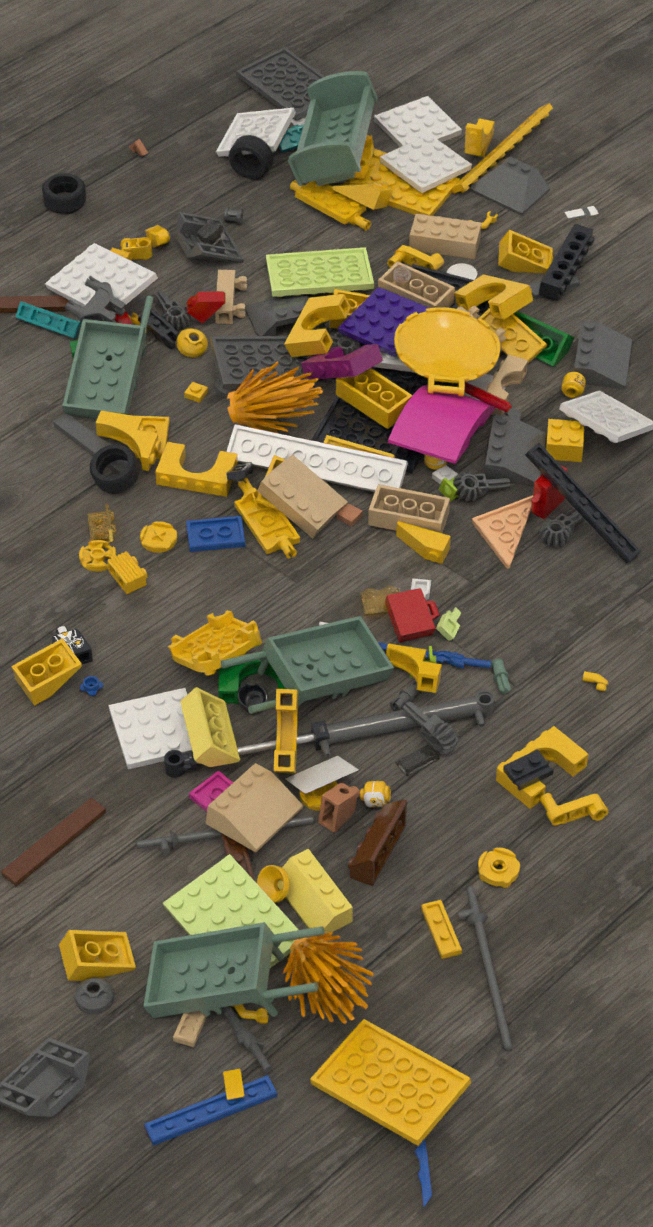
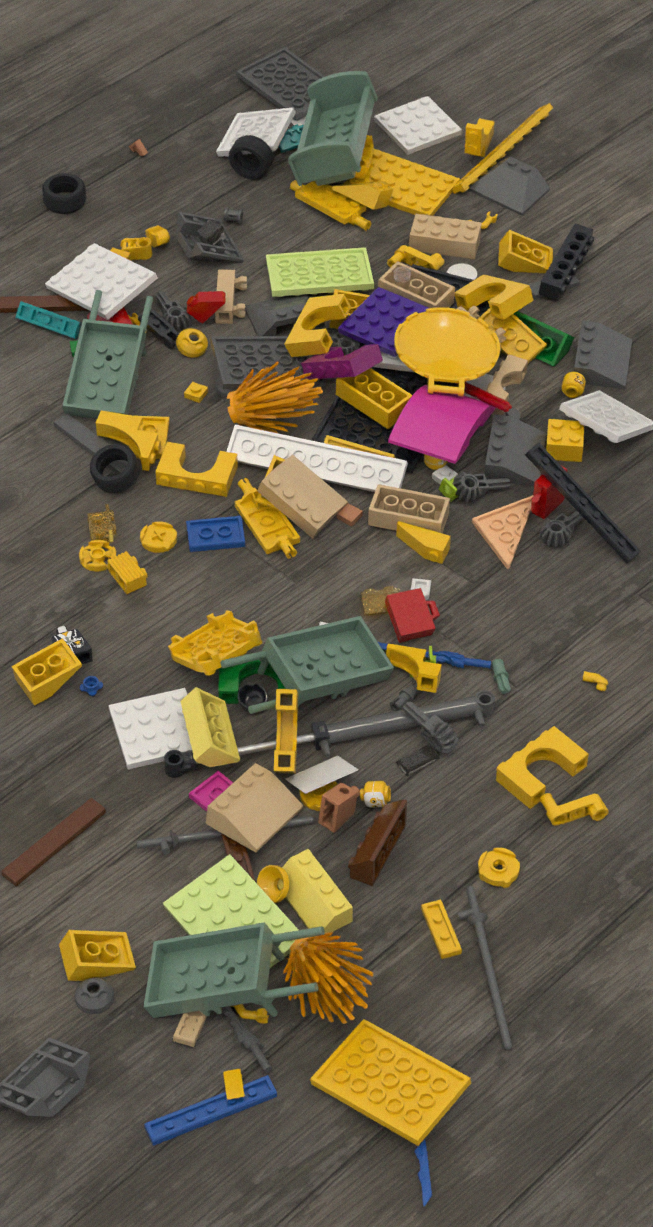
(99, 305): dark grey connector -> none
(240, 471): black hinge -> none
(425, 163): white plate -> none
(447, 625): yellowish green plate -> none
(528, 770): black plate -> none
(583, 212): white sticker -> none

